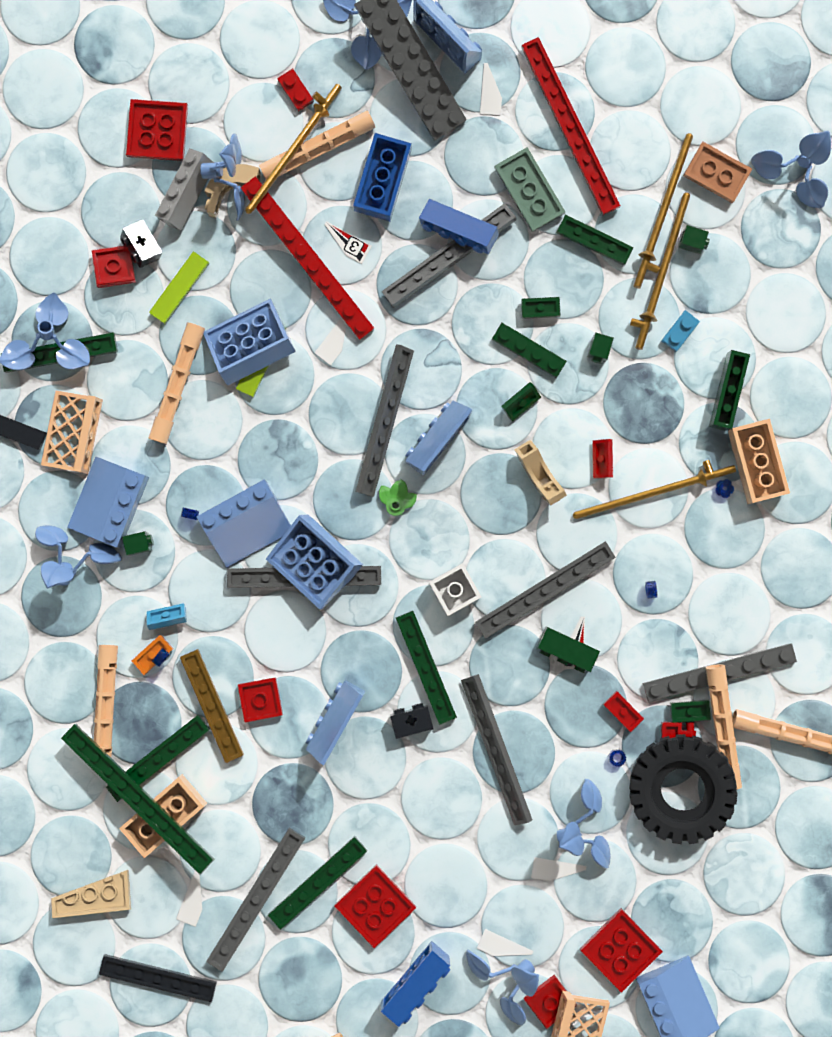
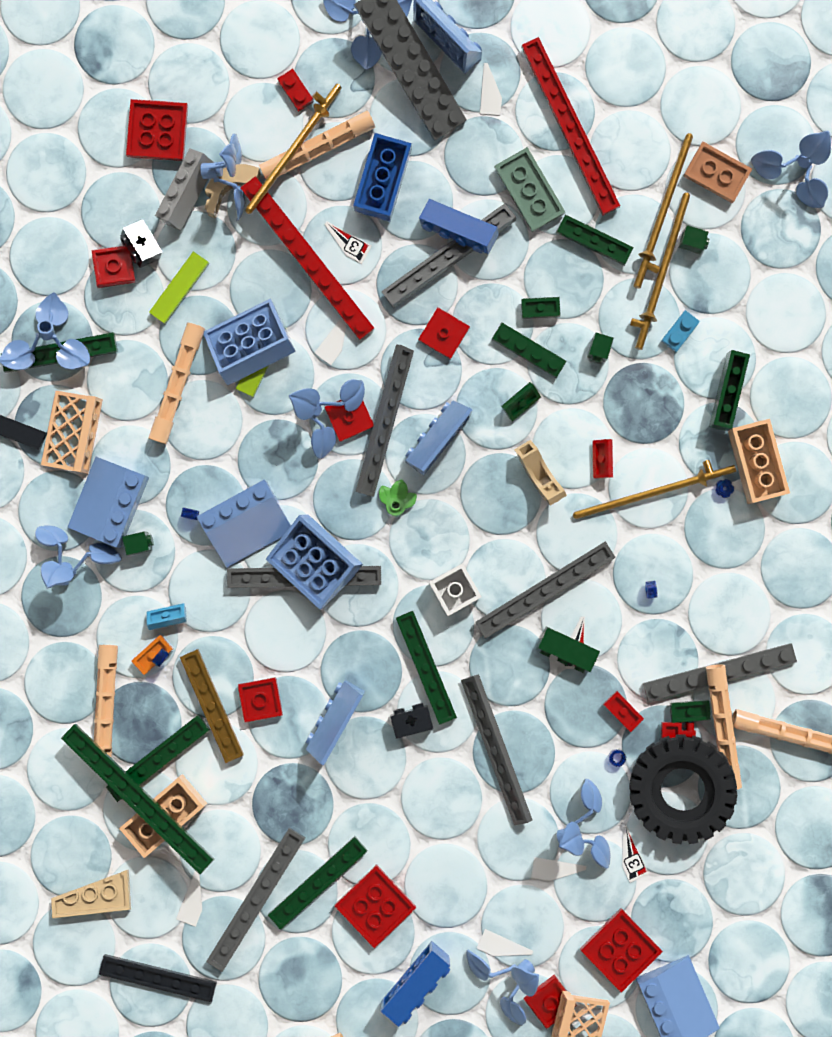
(308, 406): none -> medium blue plant
(349, 422): none -> red plate
(444, 333): none -> red plate
(631, 858): none -> sticker

